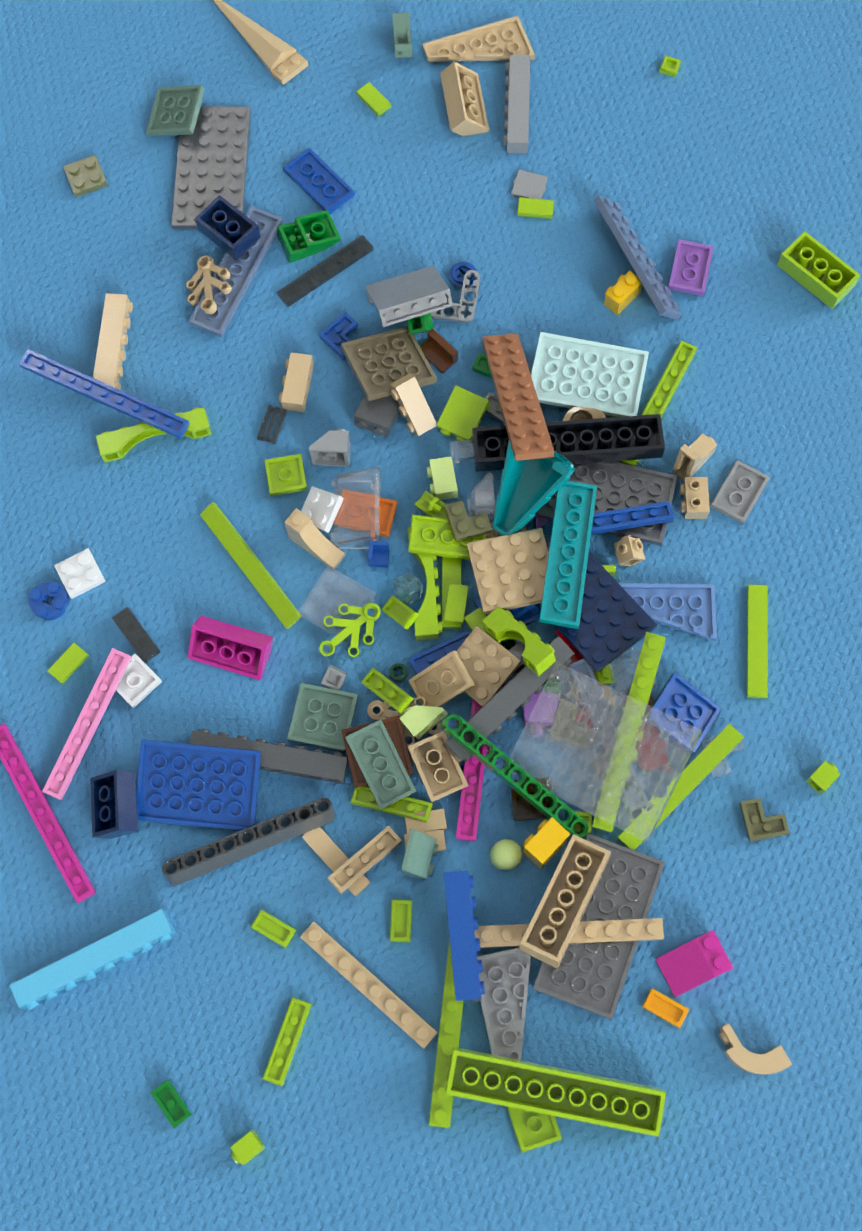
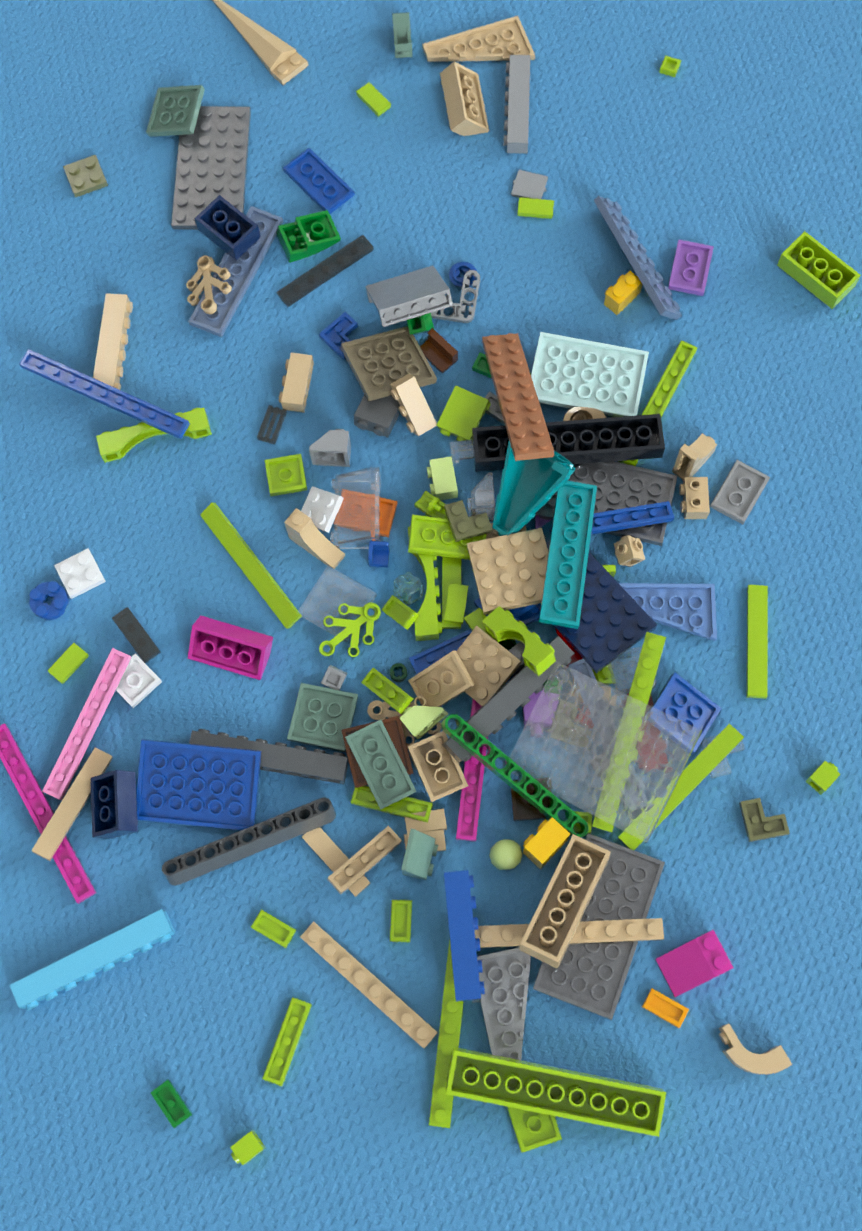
(71, 805): none -> tan tile

